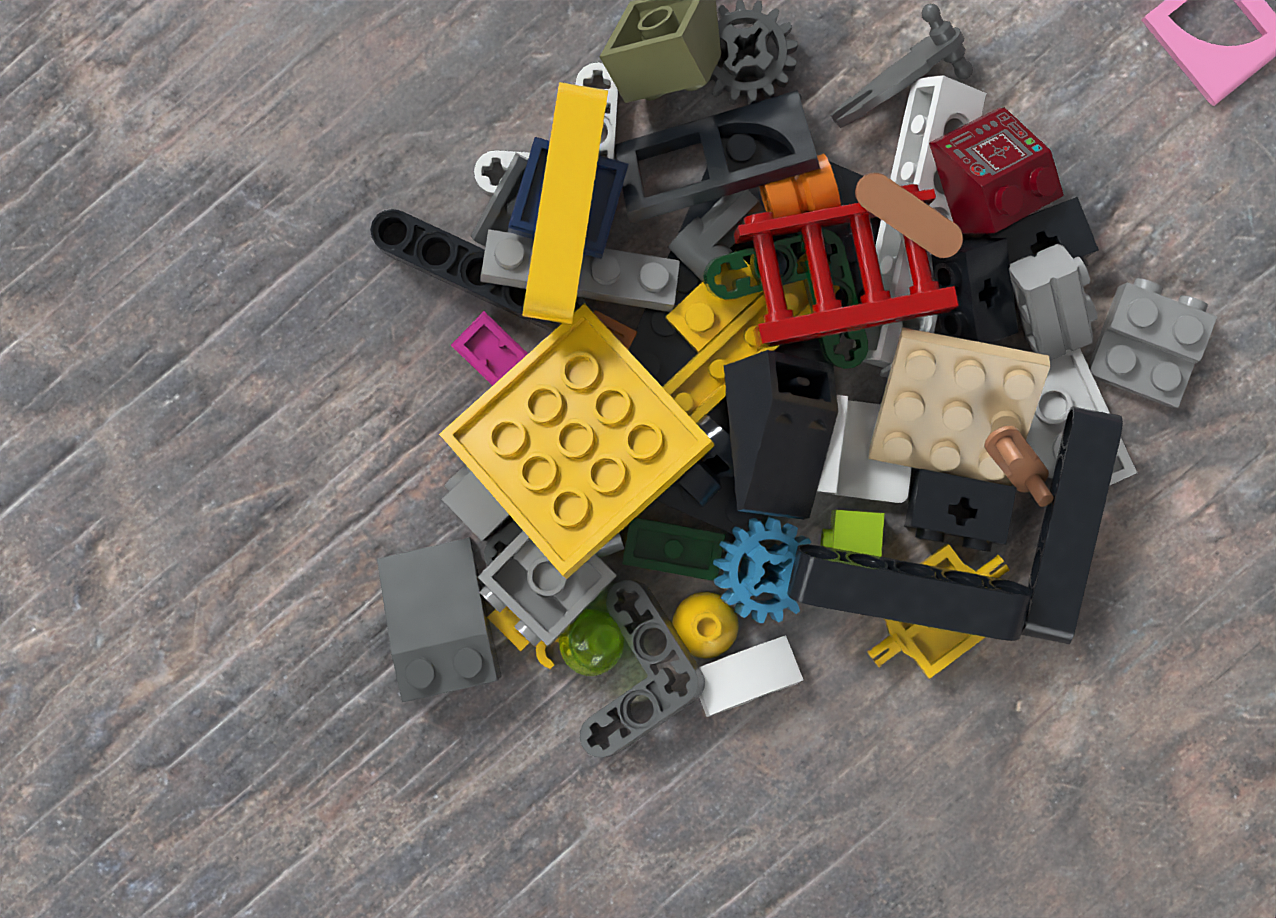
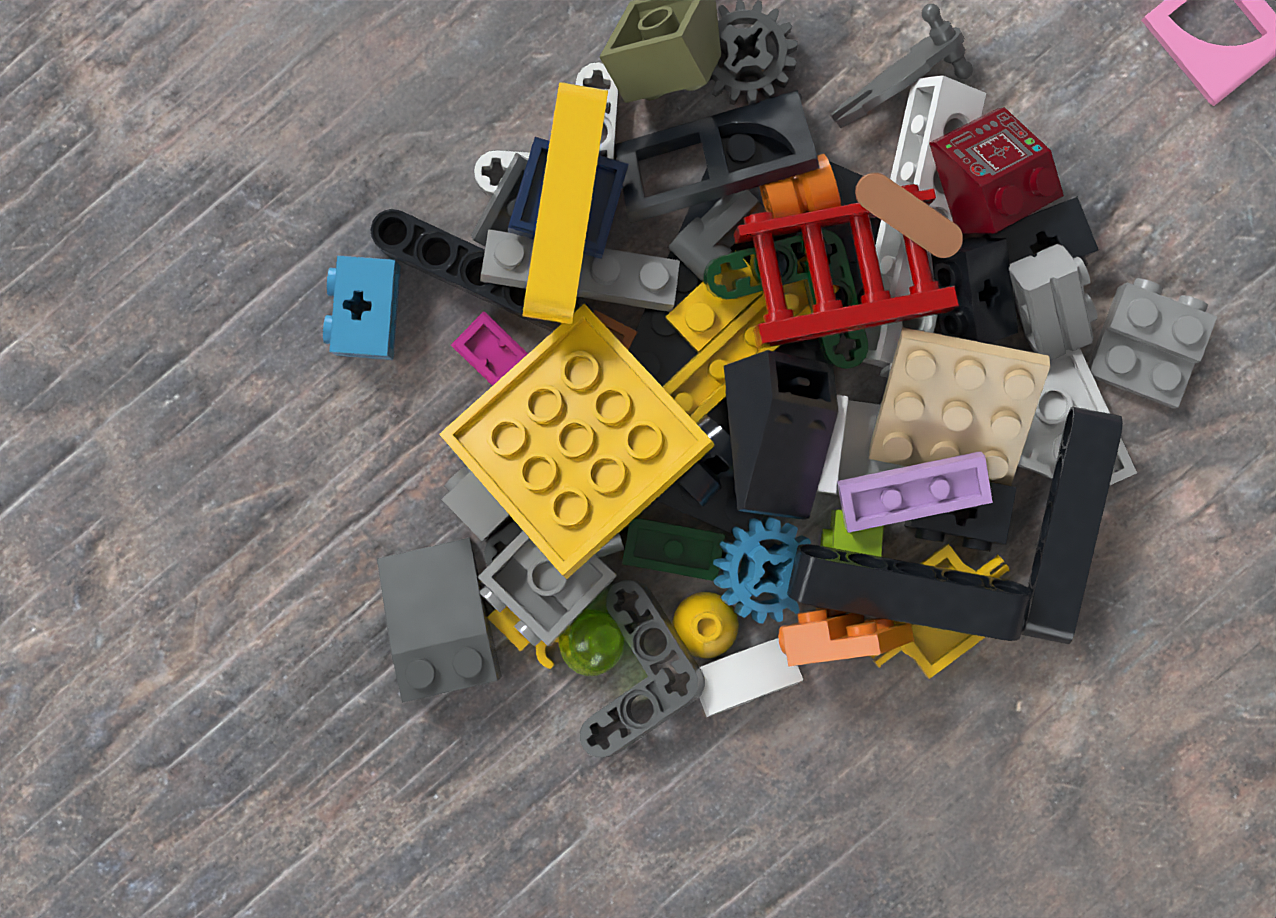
(379, 285): none -> dark azure brick
(839, 635): none -> orange plate
(914, 491): none -> lavender plate
(1019, 463): nougat piece -> none

